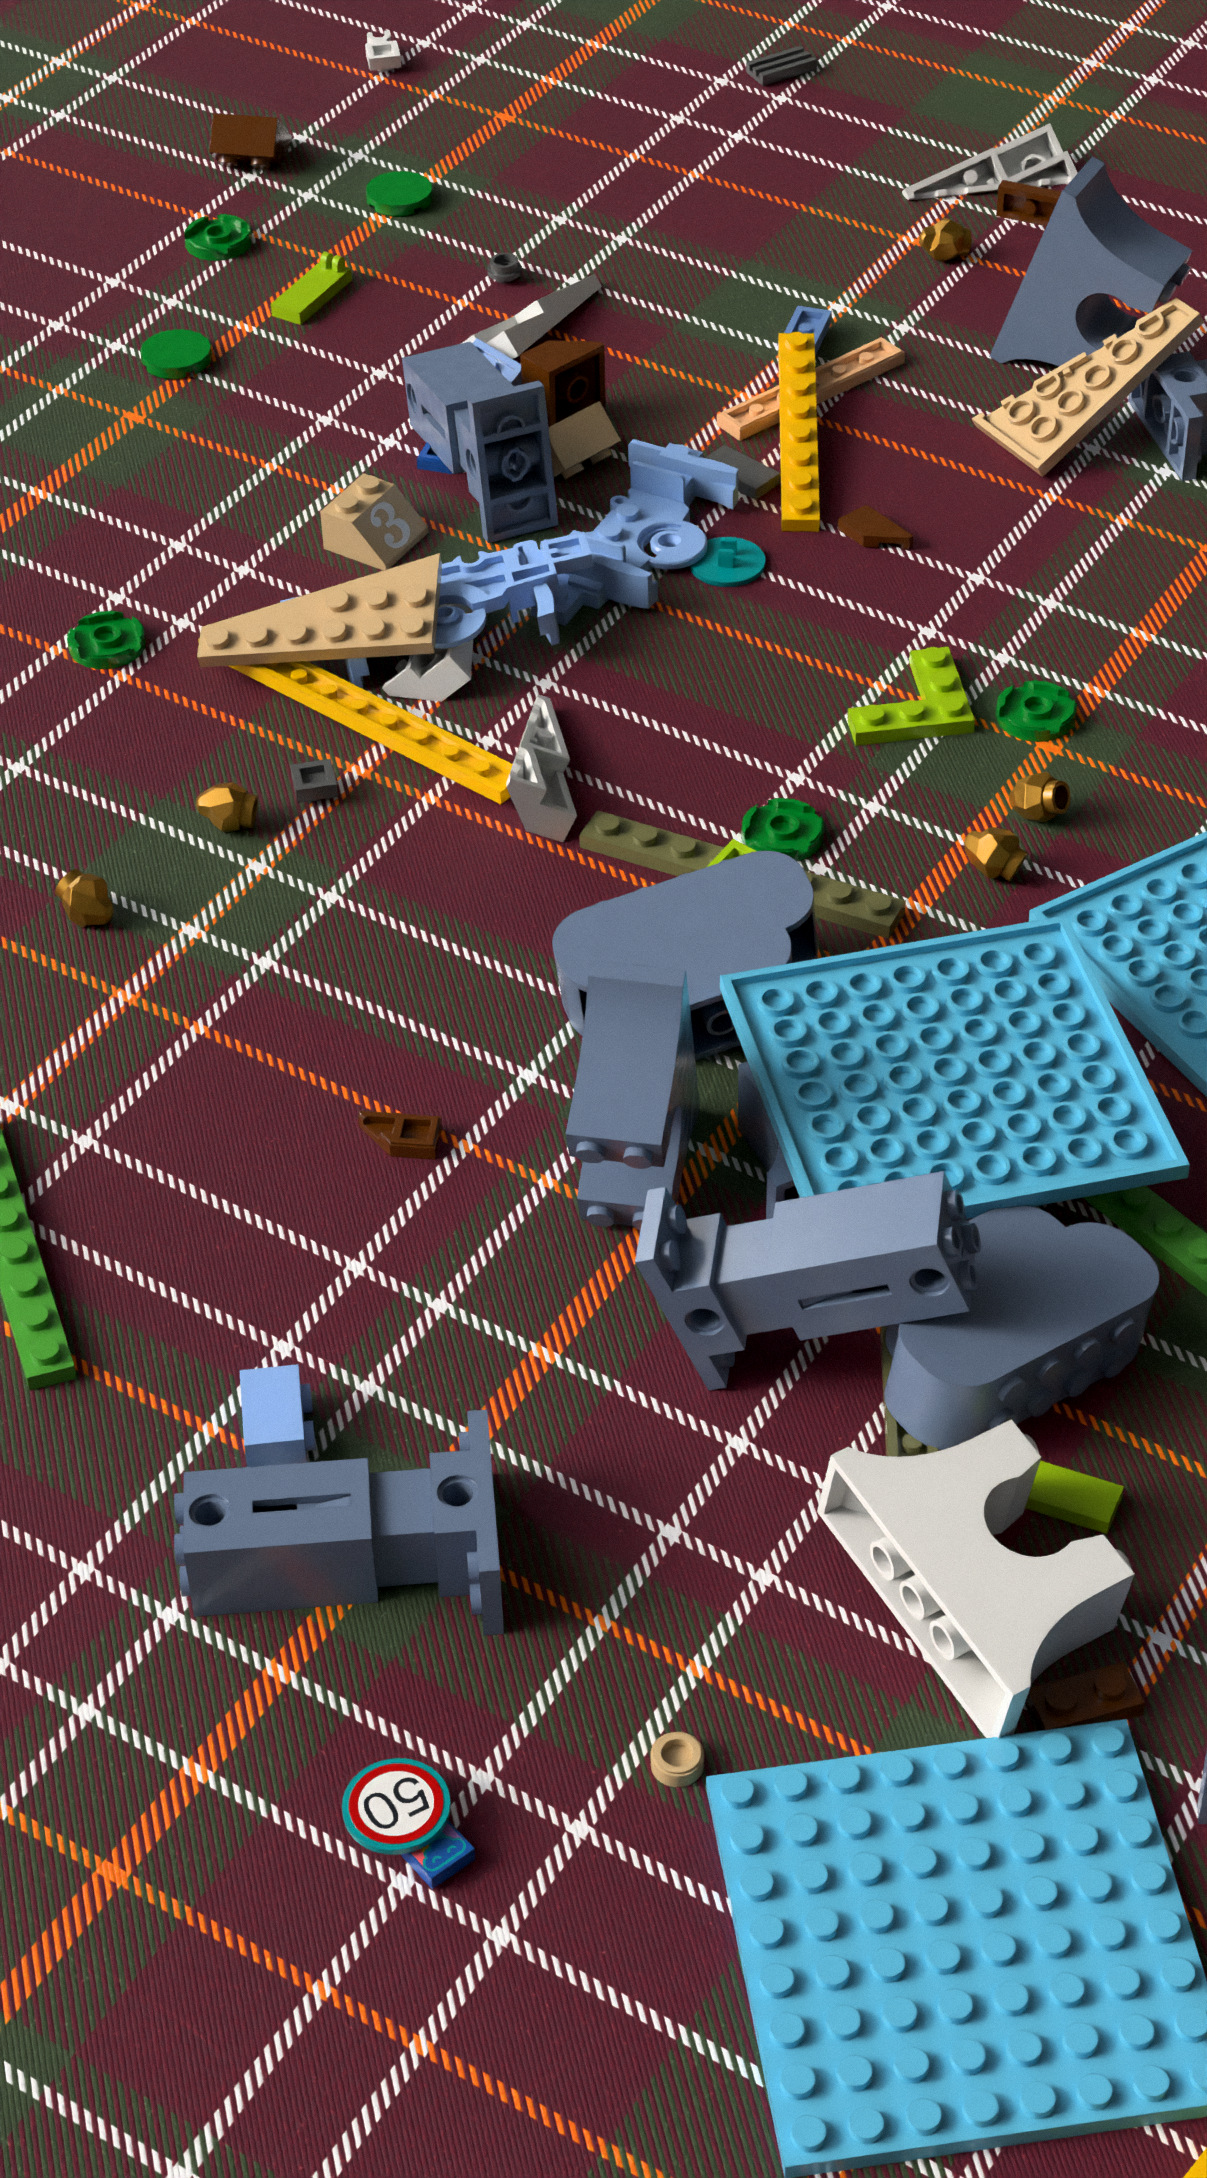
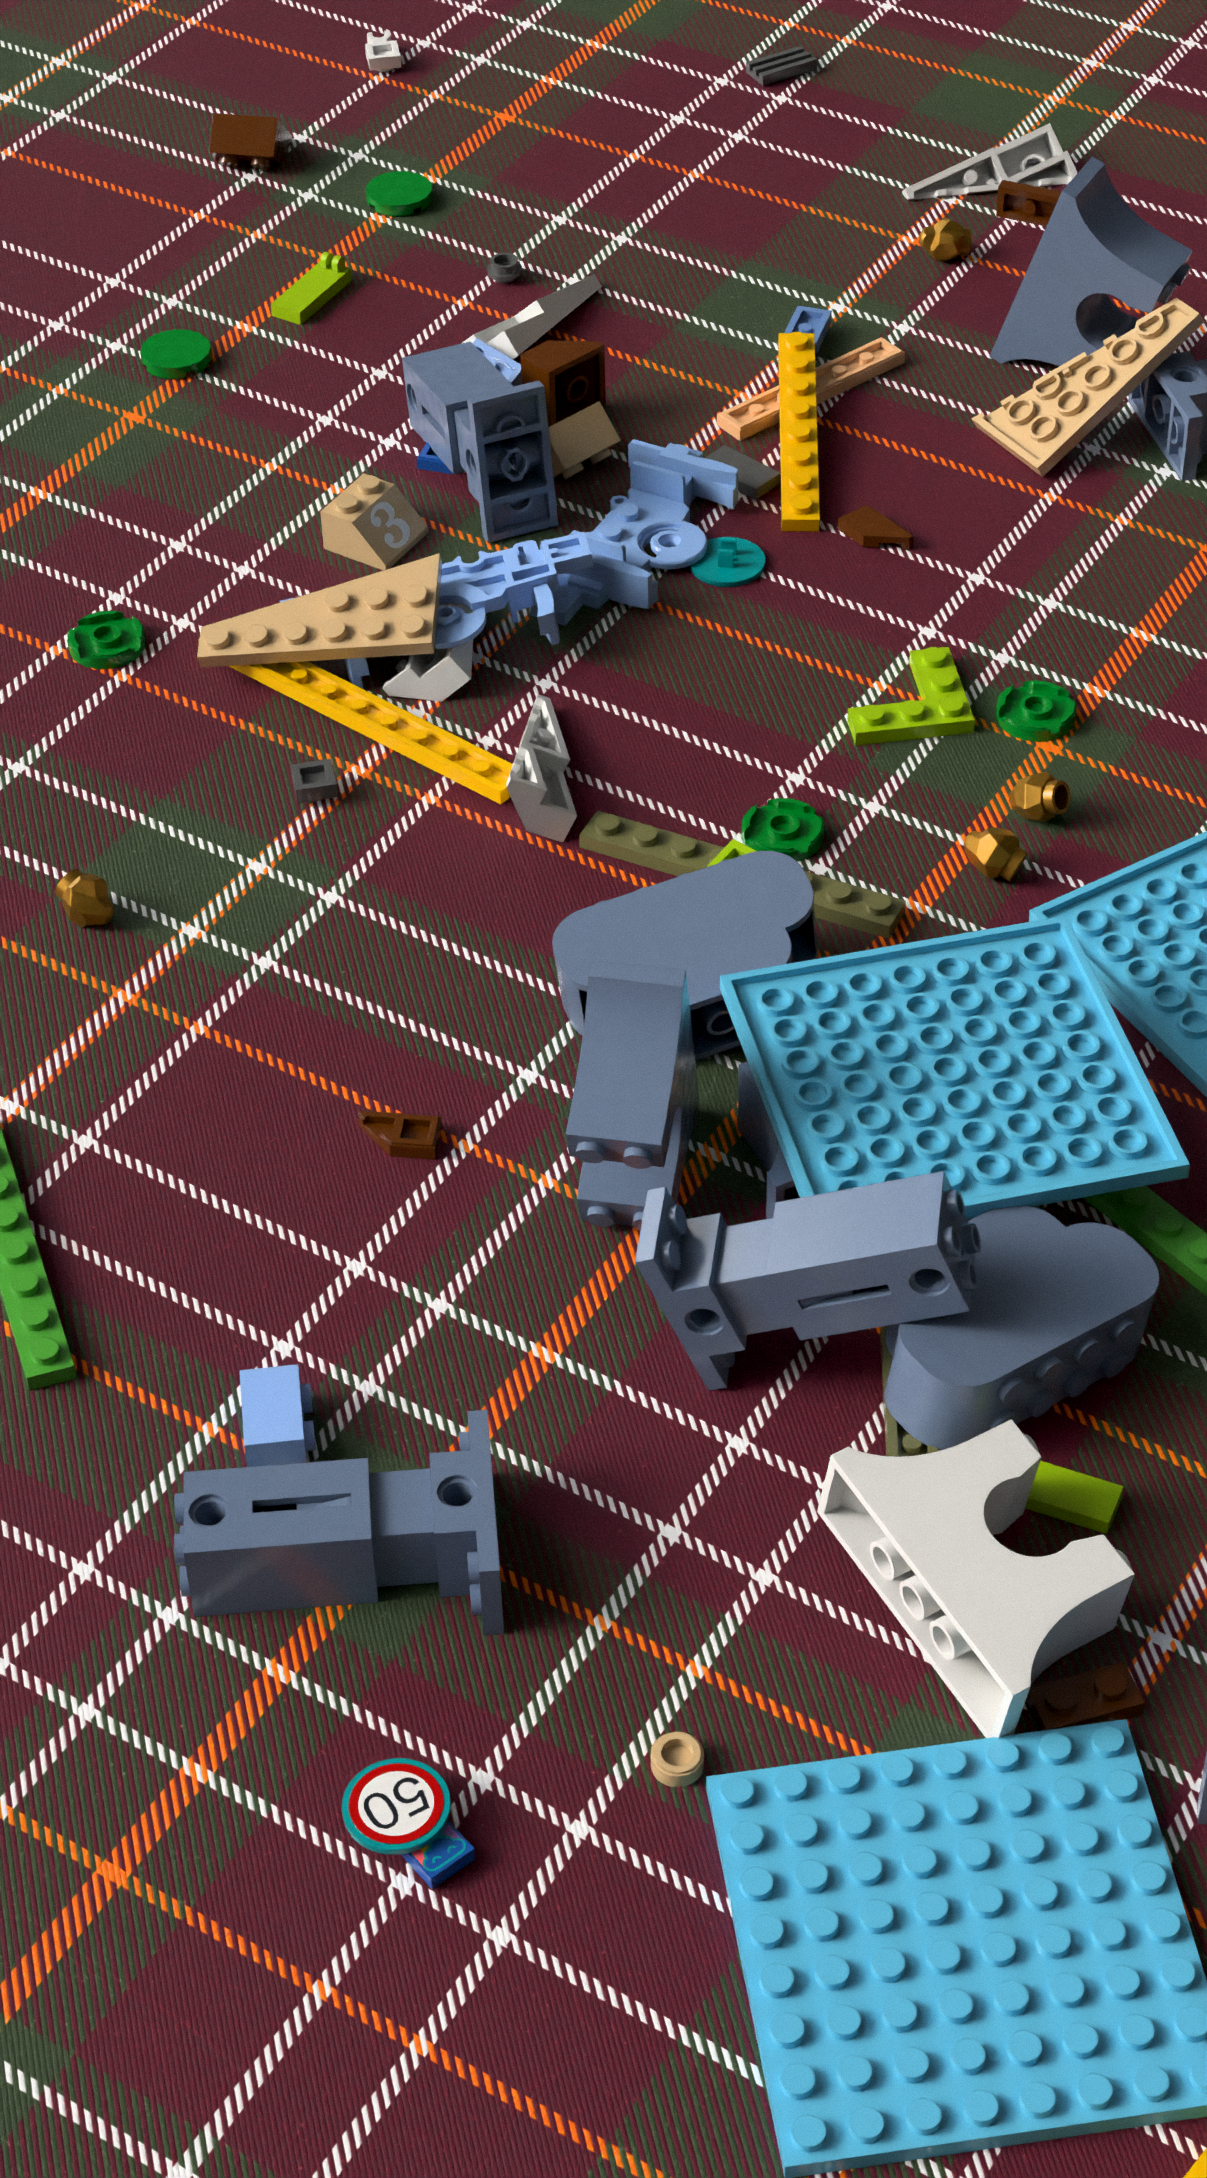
(218, 238): green tile -> none
(228, 806): pearl gold rock -> none

